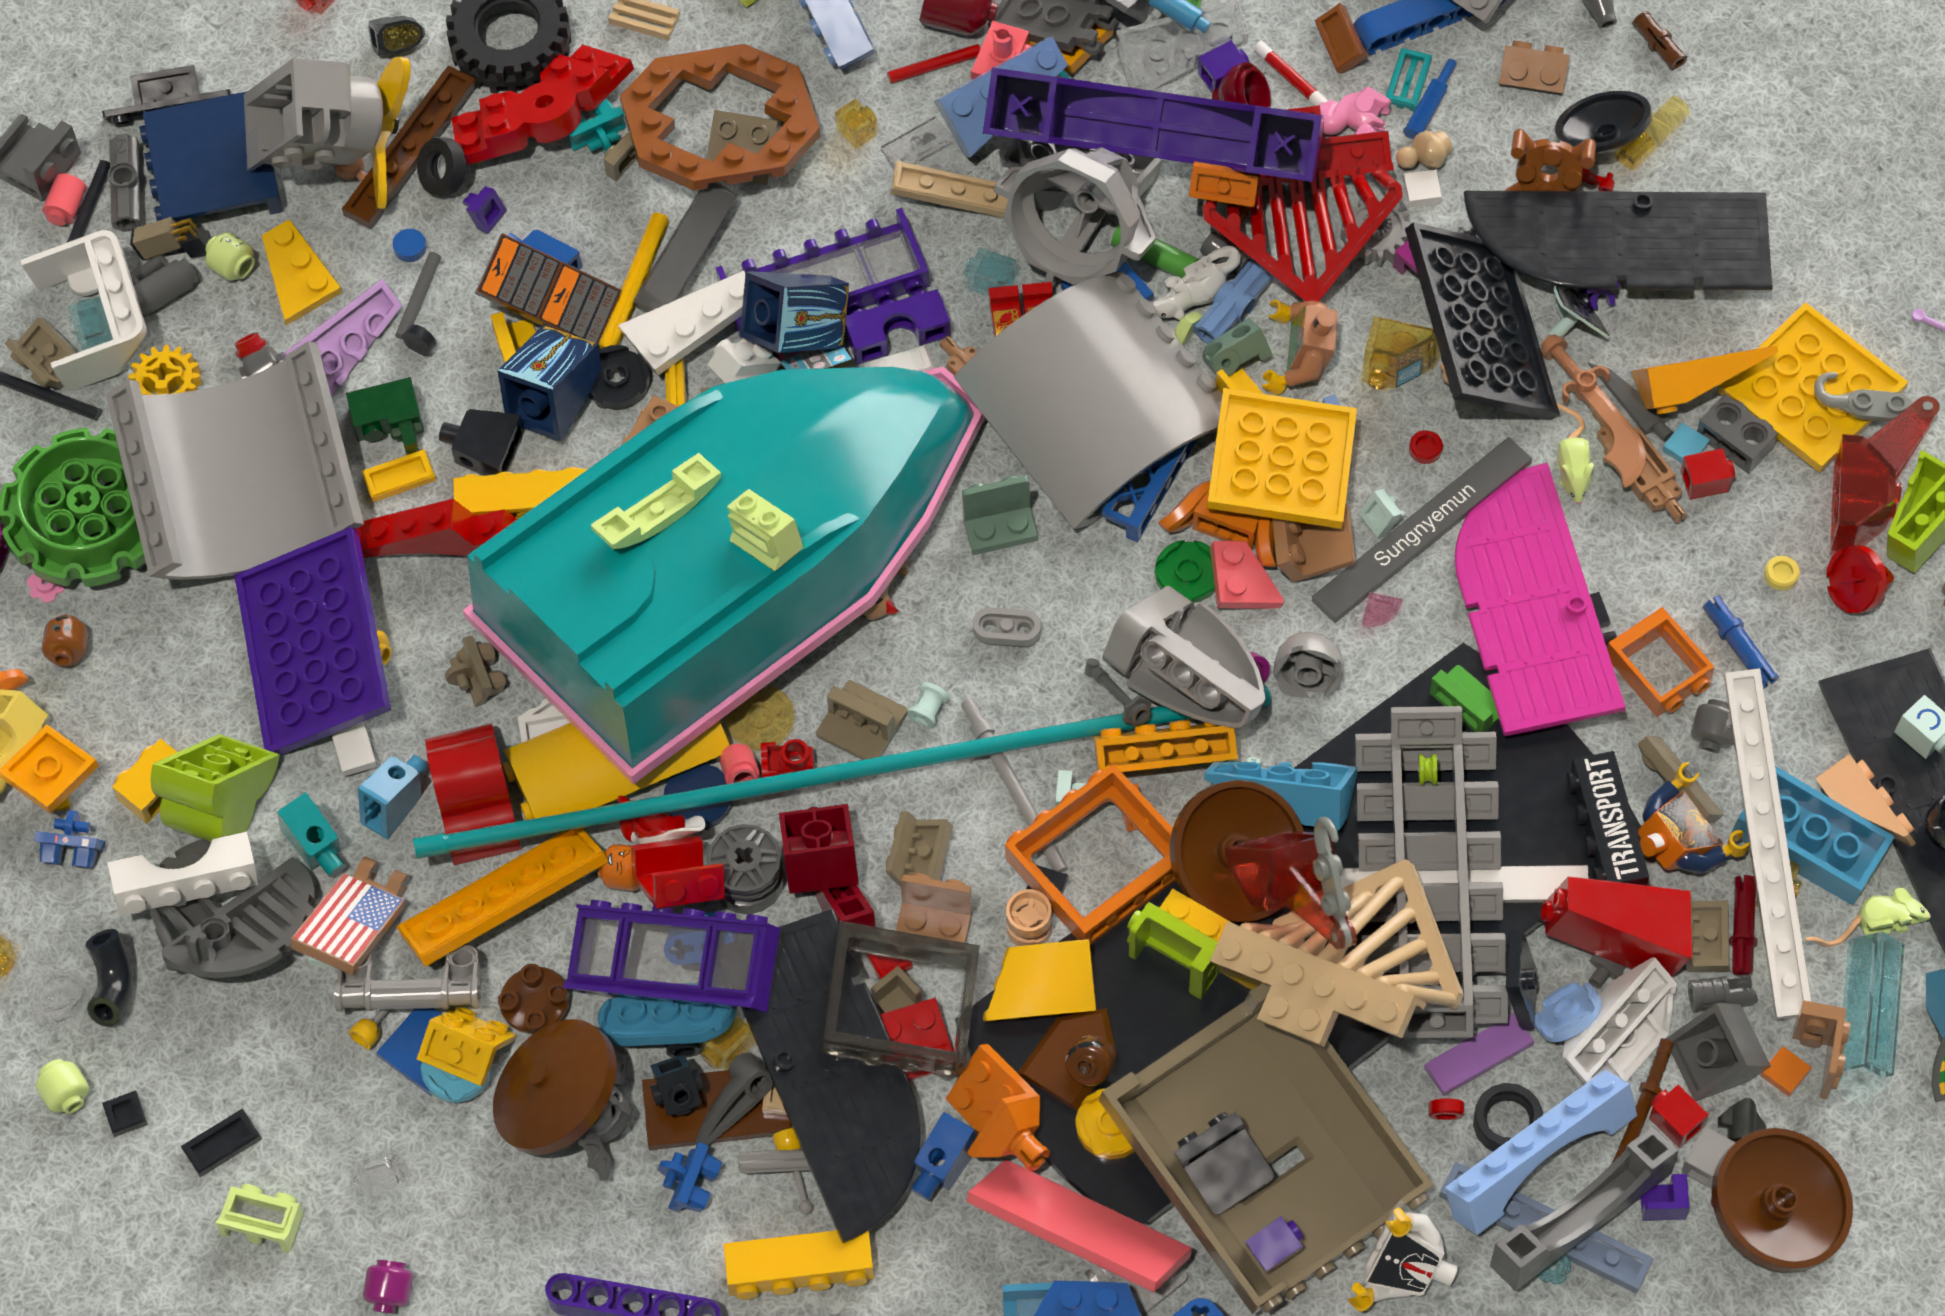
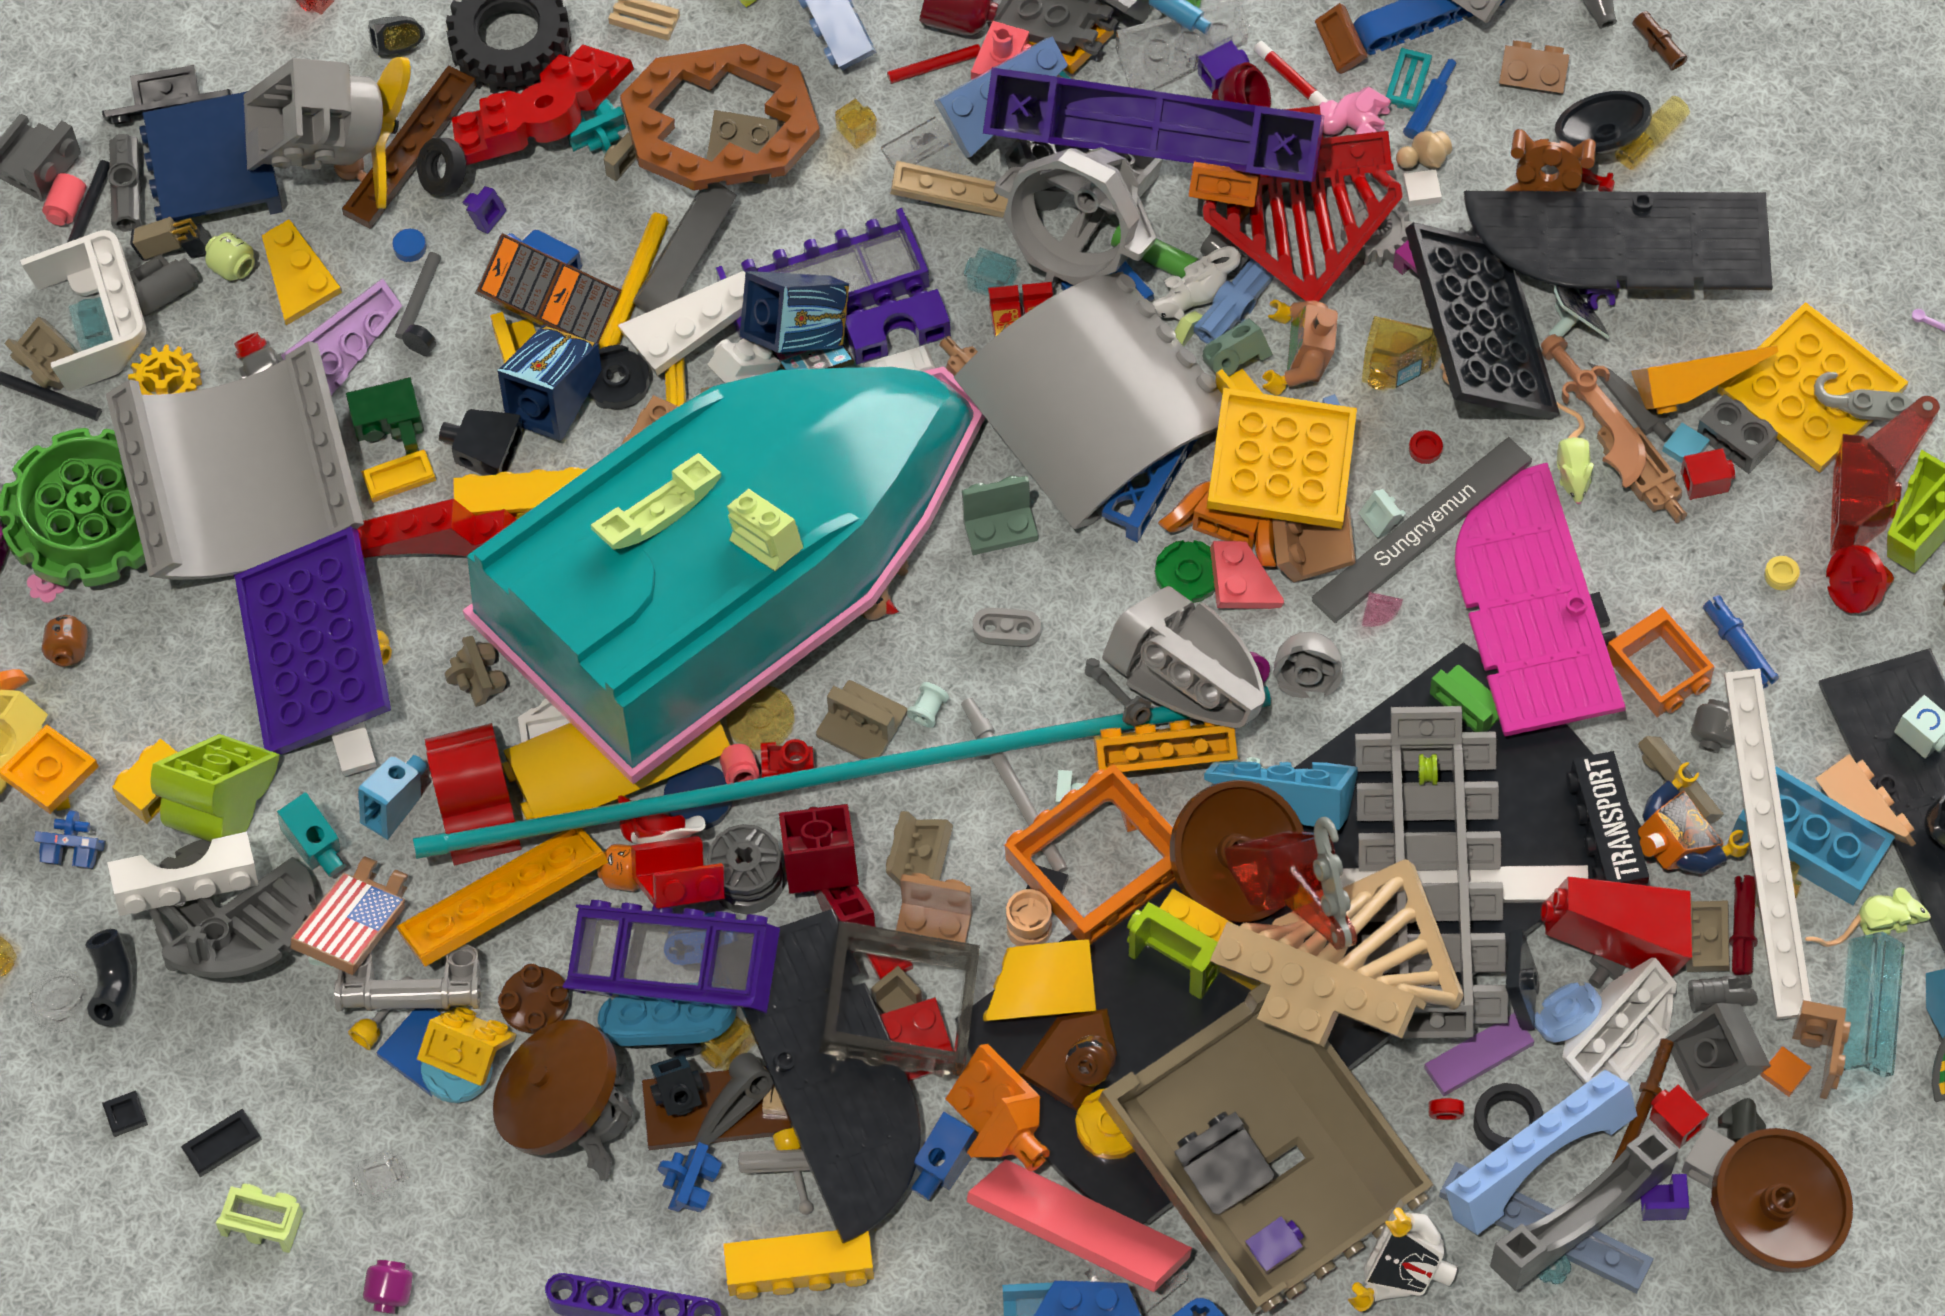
(62, 1086): yellowish green head -> none

